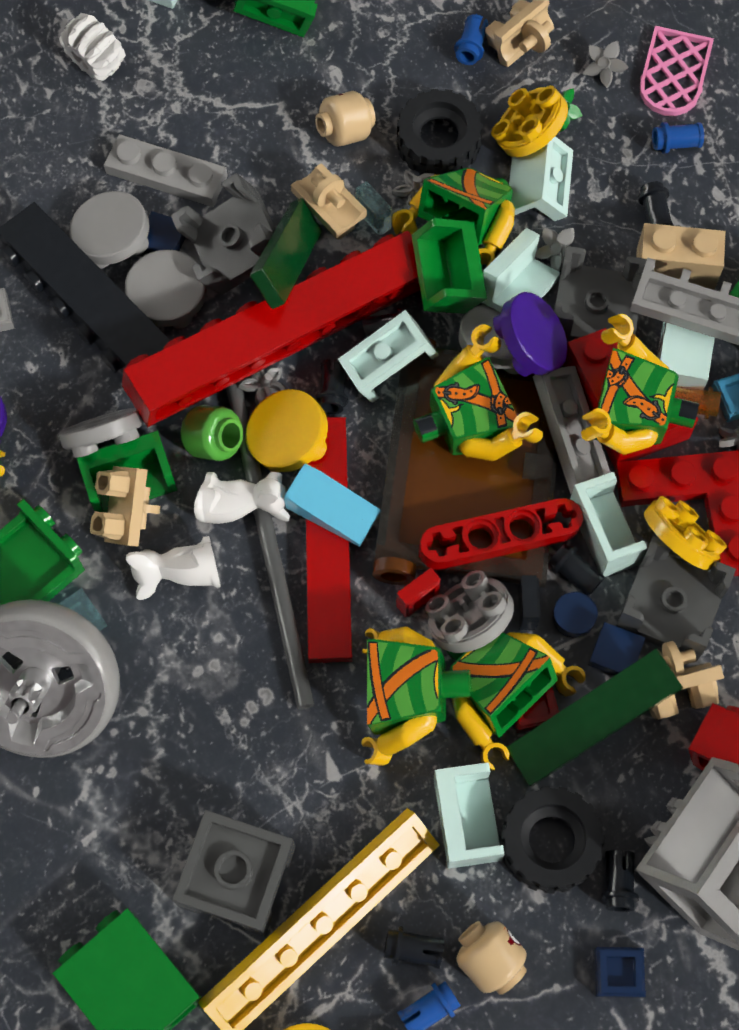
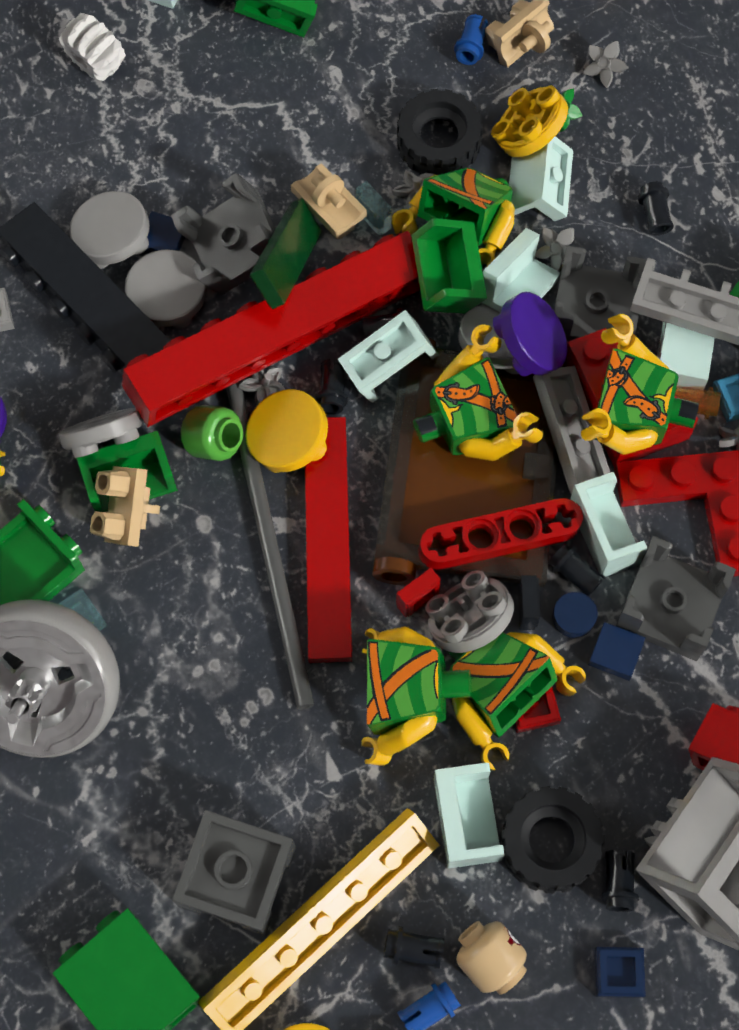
(165, 170): light grey plate -> none
(182, 565): white animal -> none
(231, 500): white animal -> none
(330, 505): medium azure slope -> none
(345, 118): tan head -> none
(594, 717): dark green tile -> none
(677, 136): blue pin -> none
(678, 36): bright pink window -> none
(679, 531): yellow tile -> none
(684, 248): tan brick -> none
(698, 680): tan hips -> none

